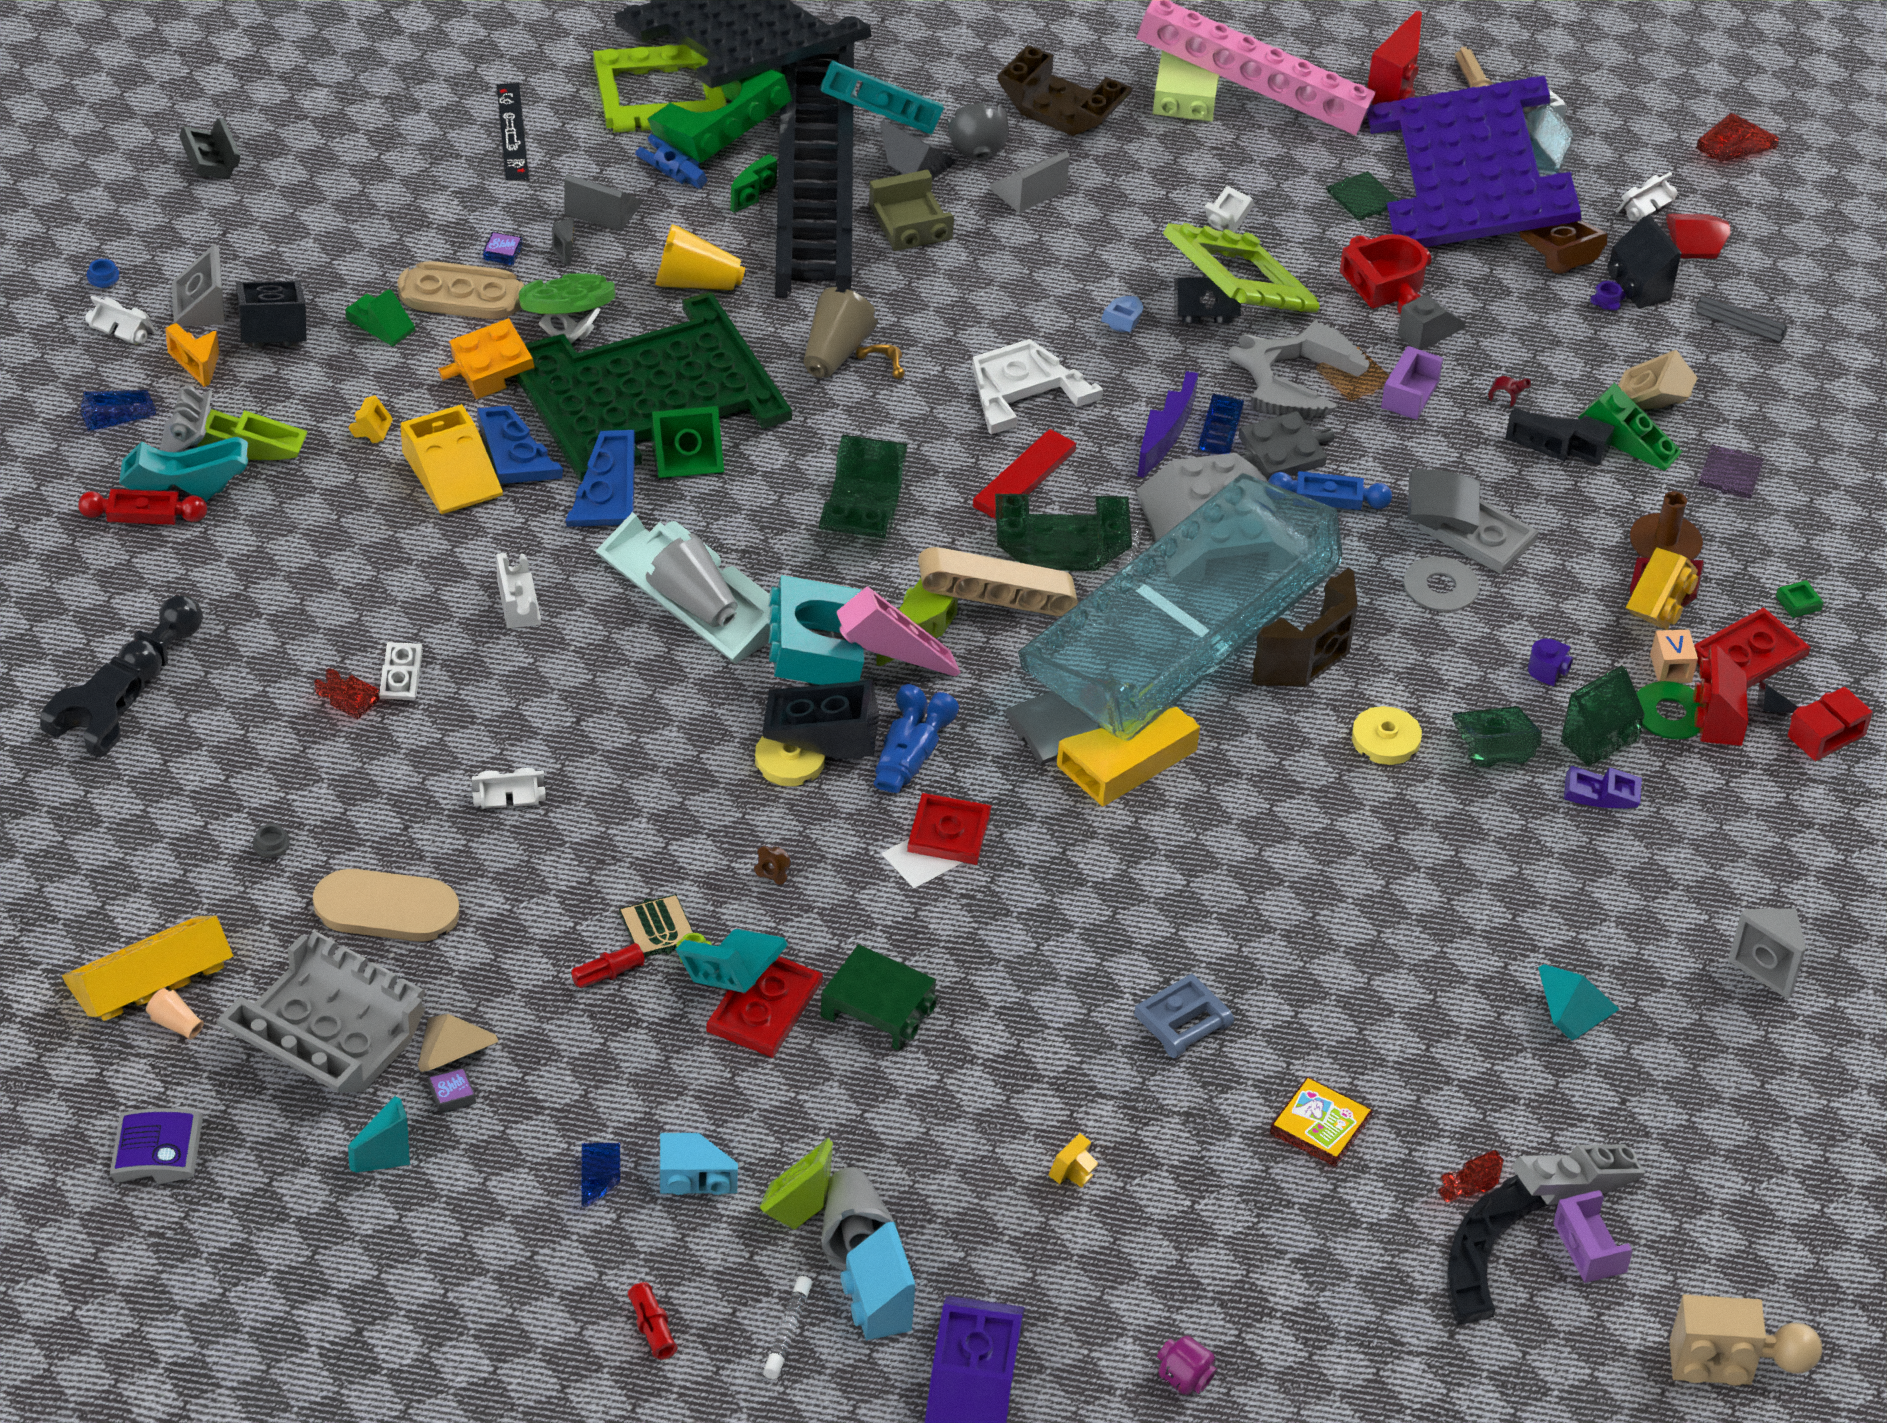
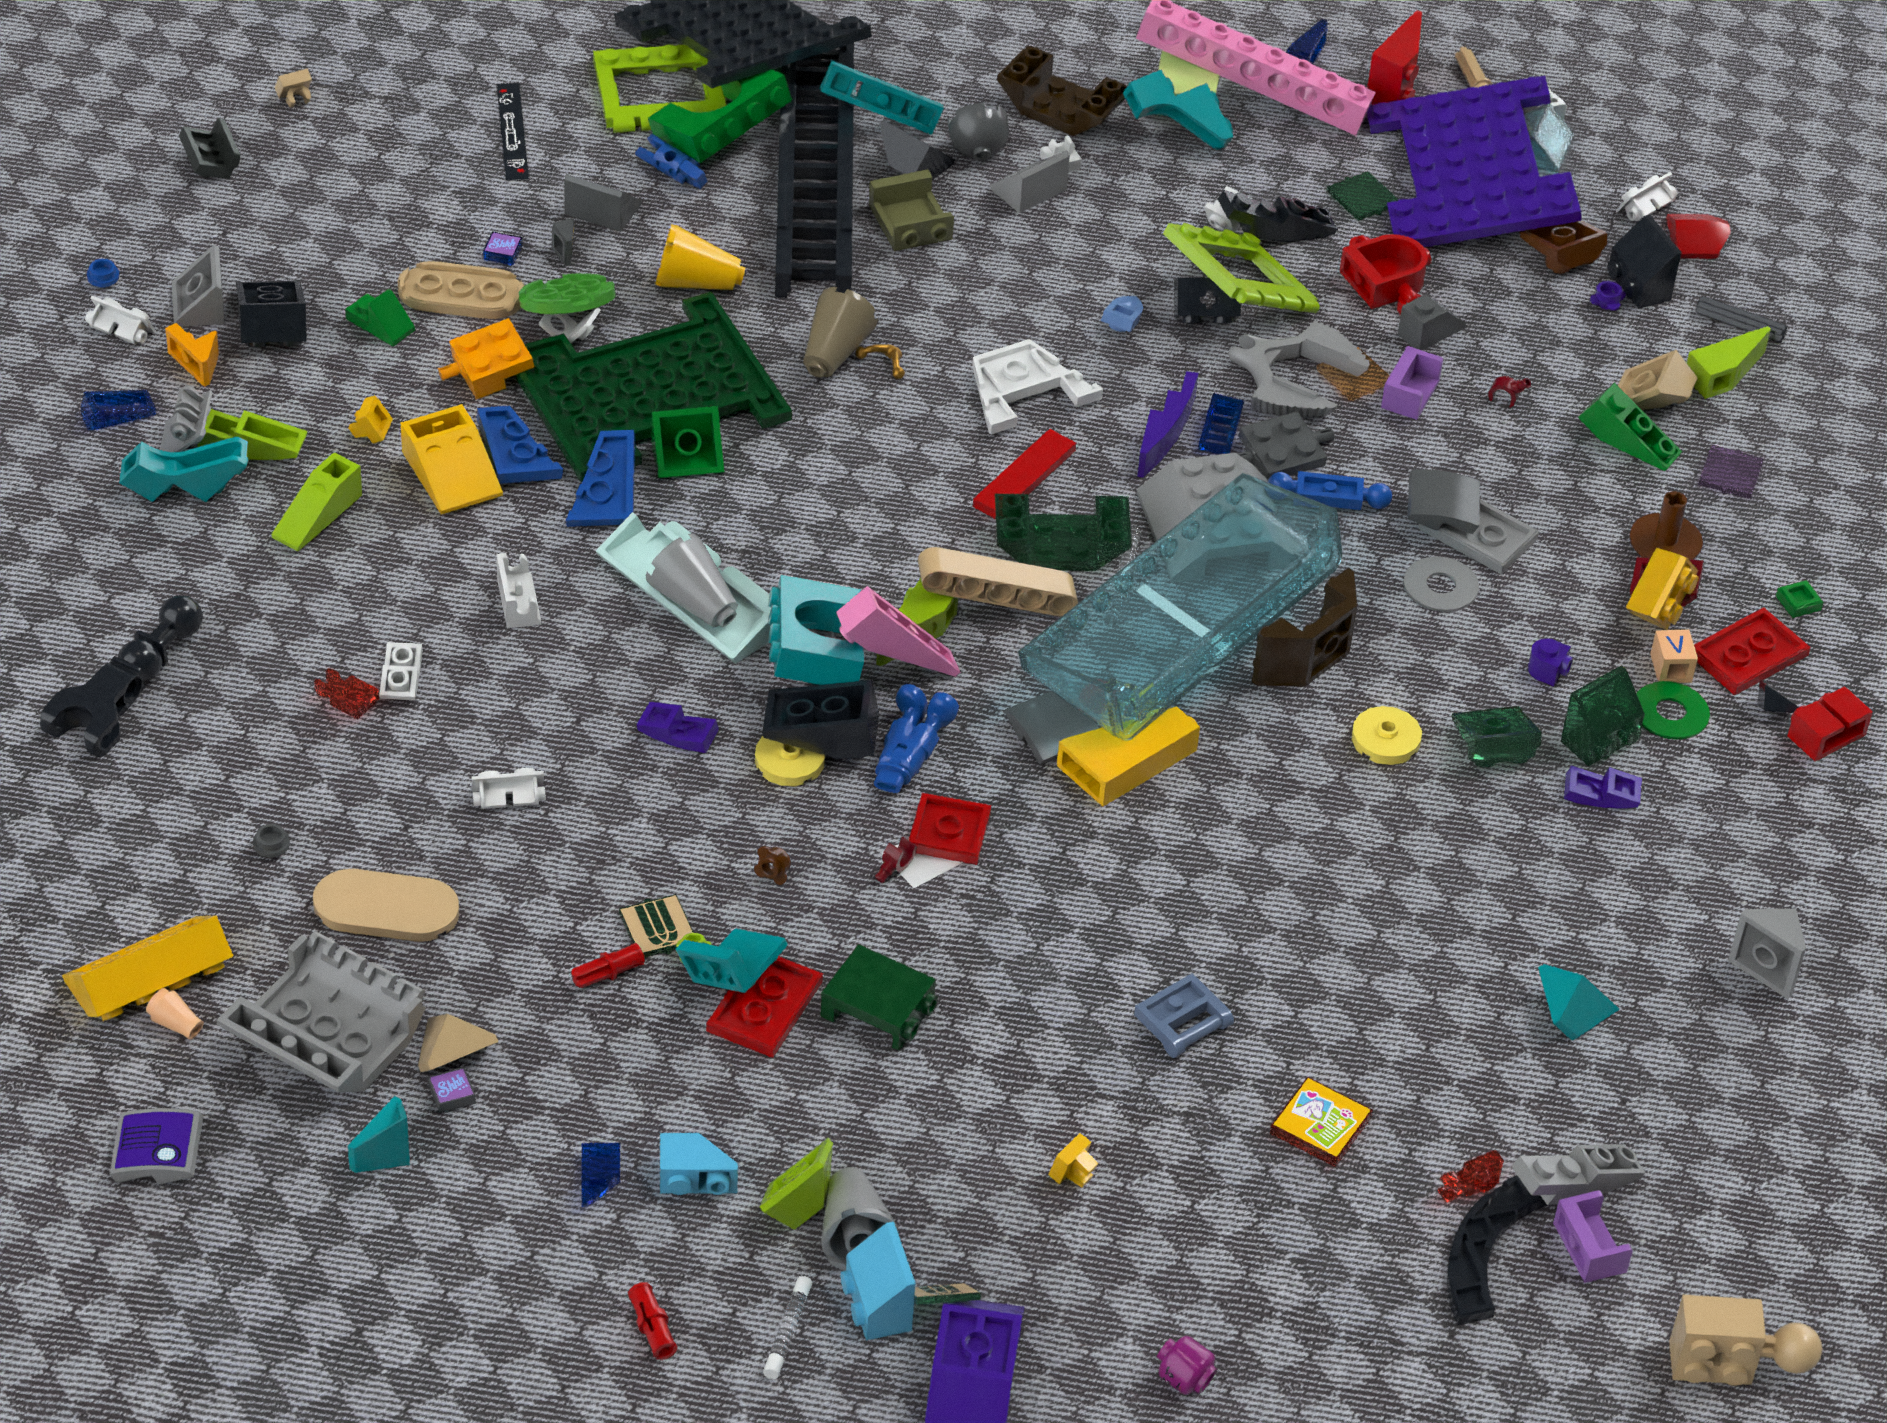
(142, 506): red plate -> none
(293, 84): none -> tan tile
(320, 501): none -> lime slope
(670, 726): none -> dark purple slope
(751, 181): green slope -> none
(865, 487): clear green slope -> none
(896, 858): none -> dark red piece
(945, 1294): none -> clear green piece
(1068, 145): none -> white tile
(1193, 109): none -> teal arch
(1279, 221): none -> black slope
(1310, 43): none -> clear blue slope
(1561, 437): black slope -> none
(1721, 699): red slope -> none
(1726, 362): none -> lime slope
(1735, 139): clear red wing -> none

